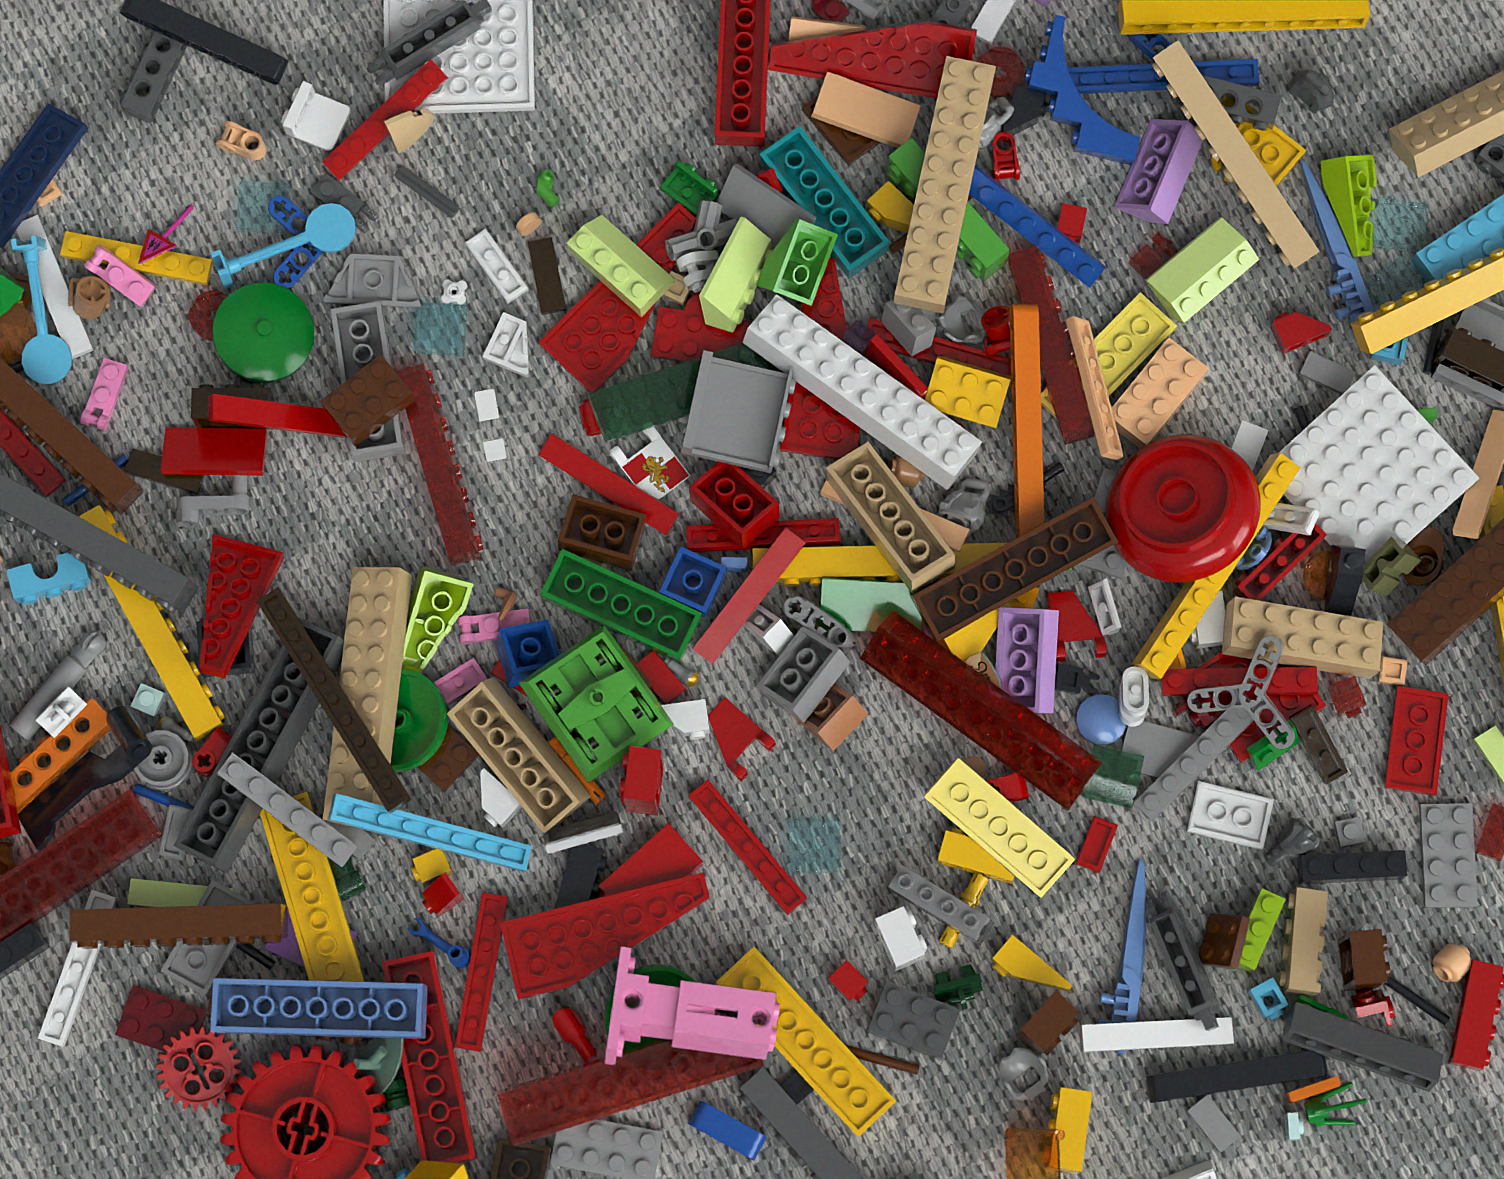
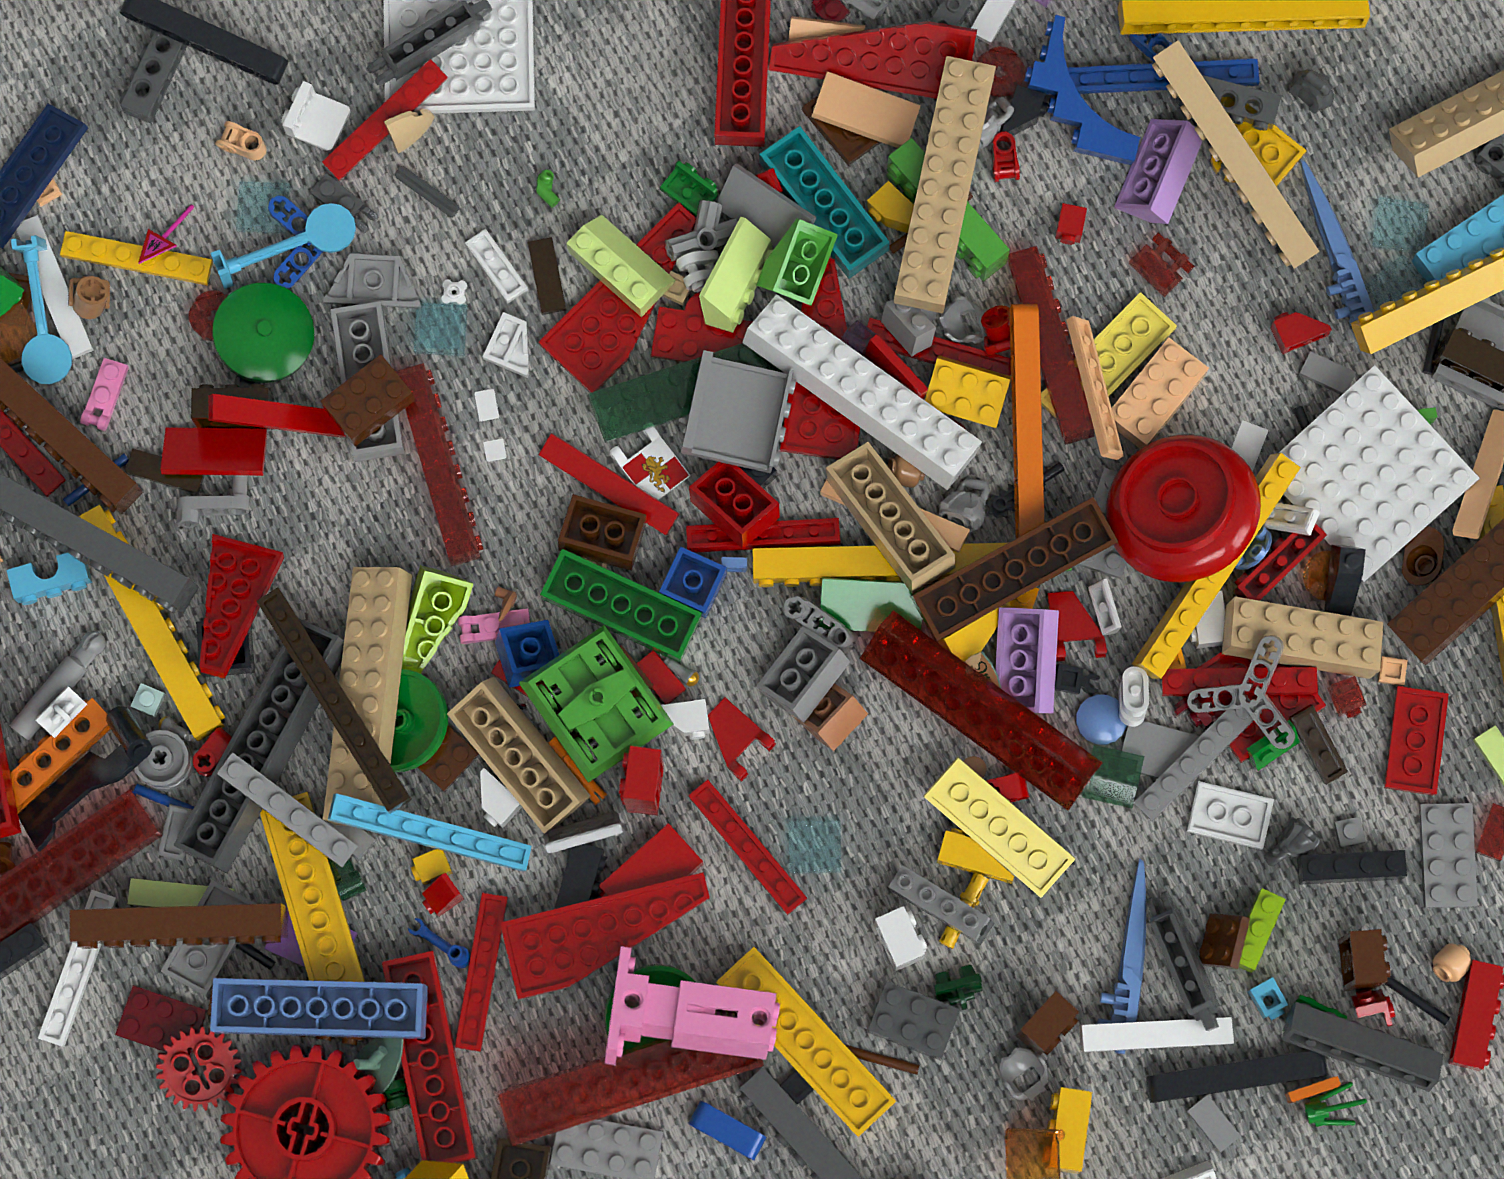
(121, 276): bright pink plate -> none
(460, 681): bright pink plate -> none
(528, 223): light nougat tile -> none
(572, 1031): red arm -> none
(588, 419): red brick -> none
(749, 595): red tile -> none
(769, 630): white slope -> none
(849, 982): red brick -> none
(1023, 964): yellow slope -> none
(1035, 228): blue plate -> none
(1096, 844): red tile -> none
(1201, 270): yellowish green slope -> none
(1293, 1126): light aqua plate -> none
(1304, 942): tan wedge -> none
(1349, 187): lime wedge -> none
(1387, 564): olive brick -> none
(1393, 355): medium azure brick -> none

